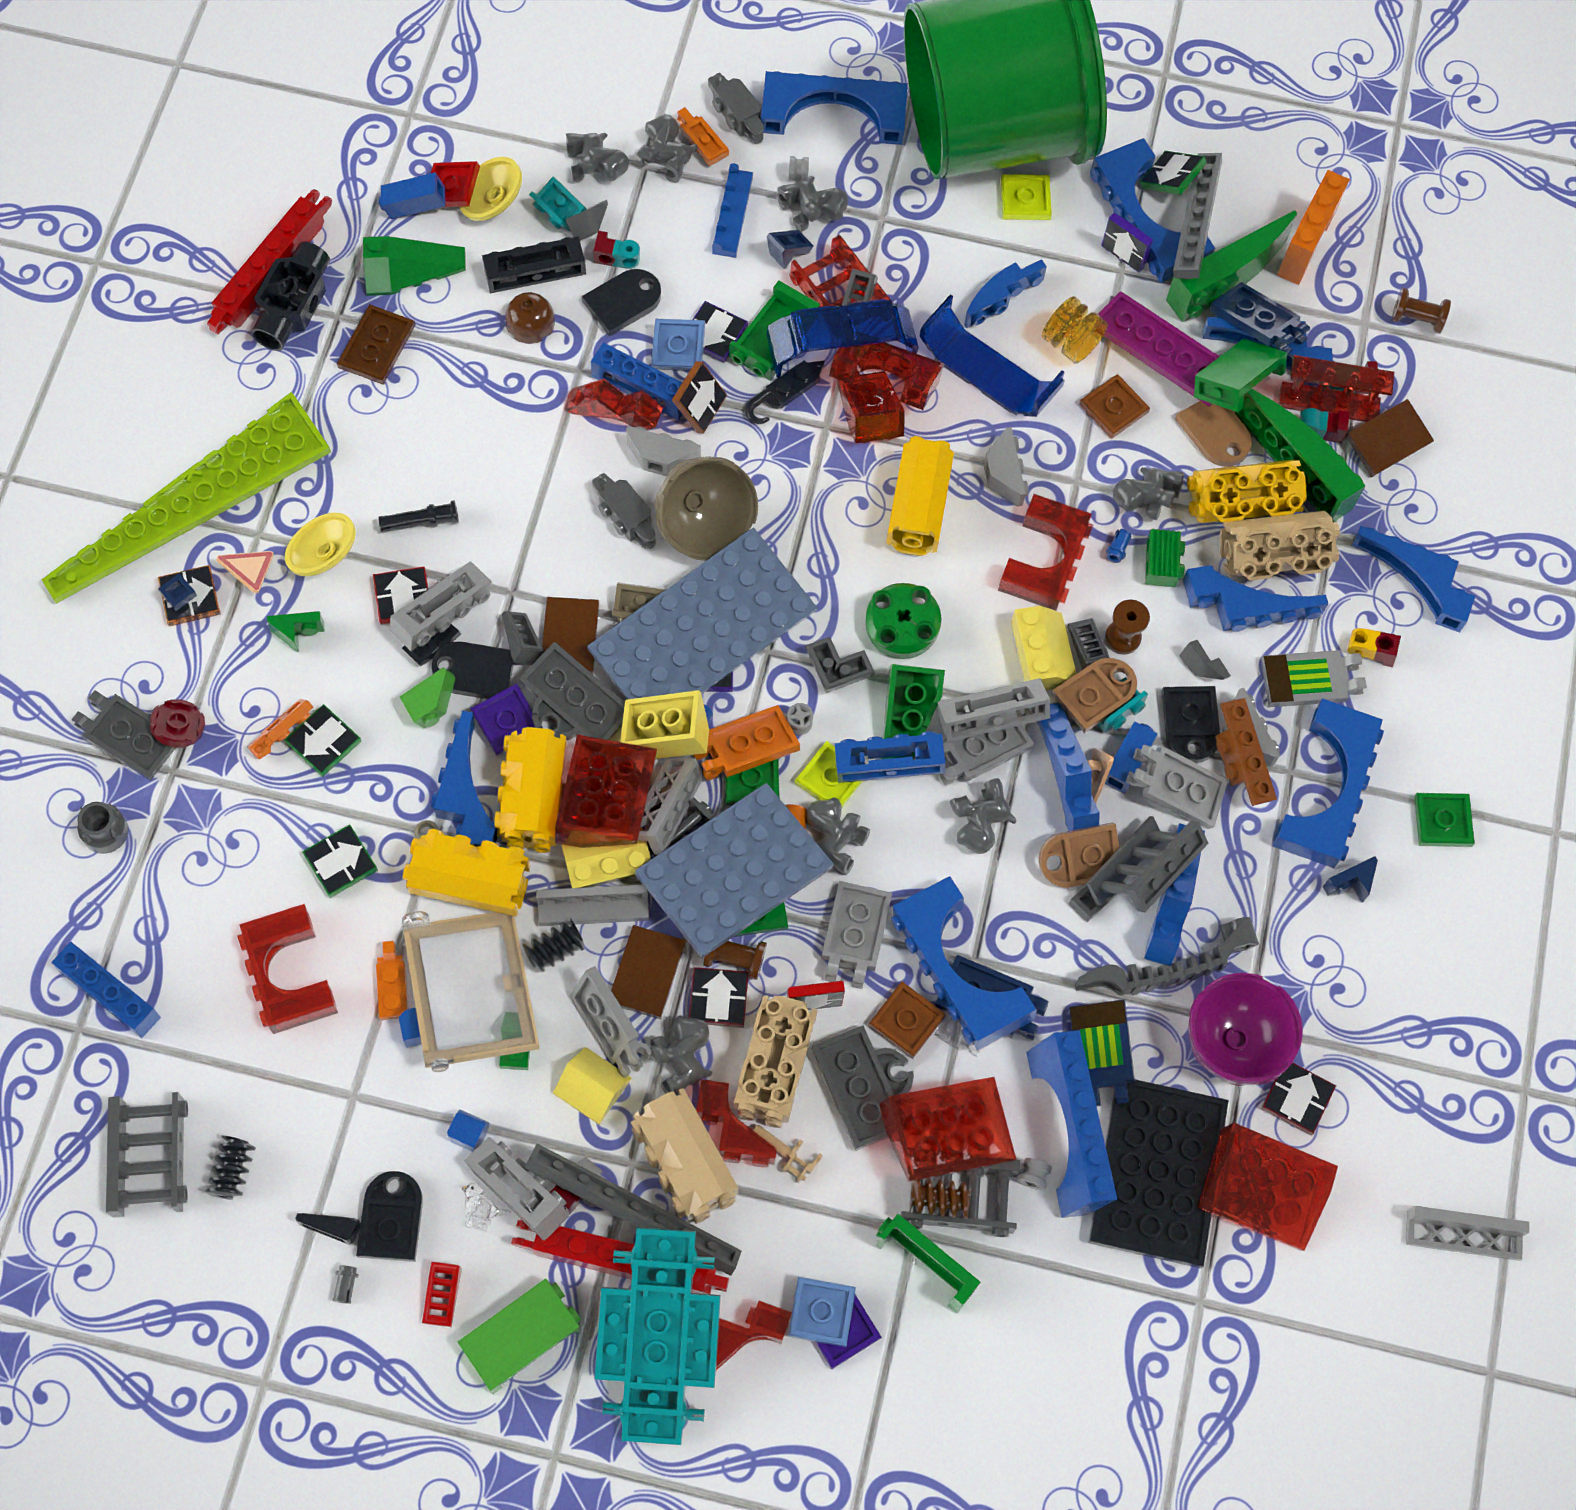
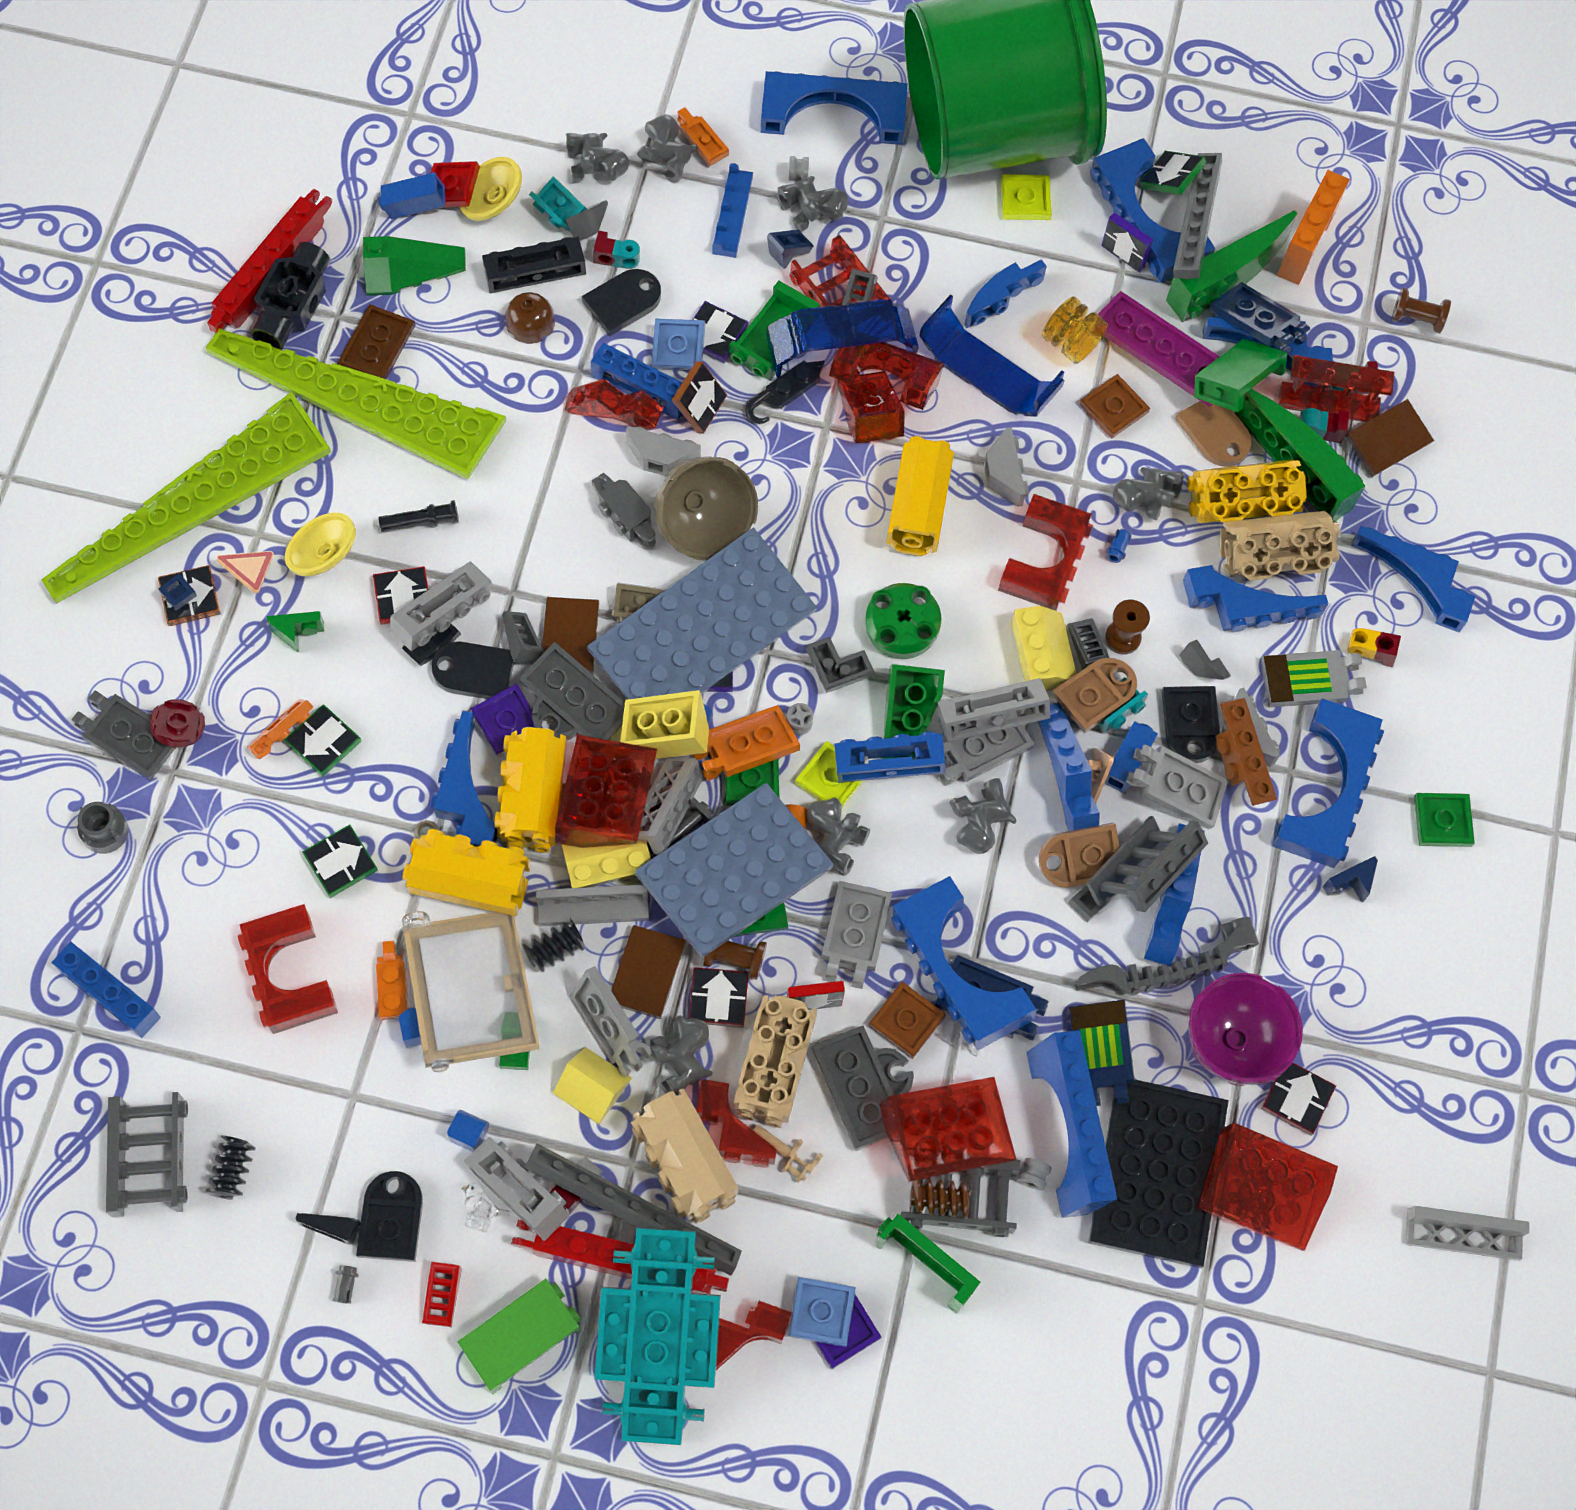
(416, 421): none -> lime wing
(429, 698): bright green slope -> none
(737, 106): dark grey hinge -> none
(1163, 558): green brick -> none

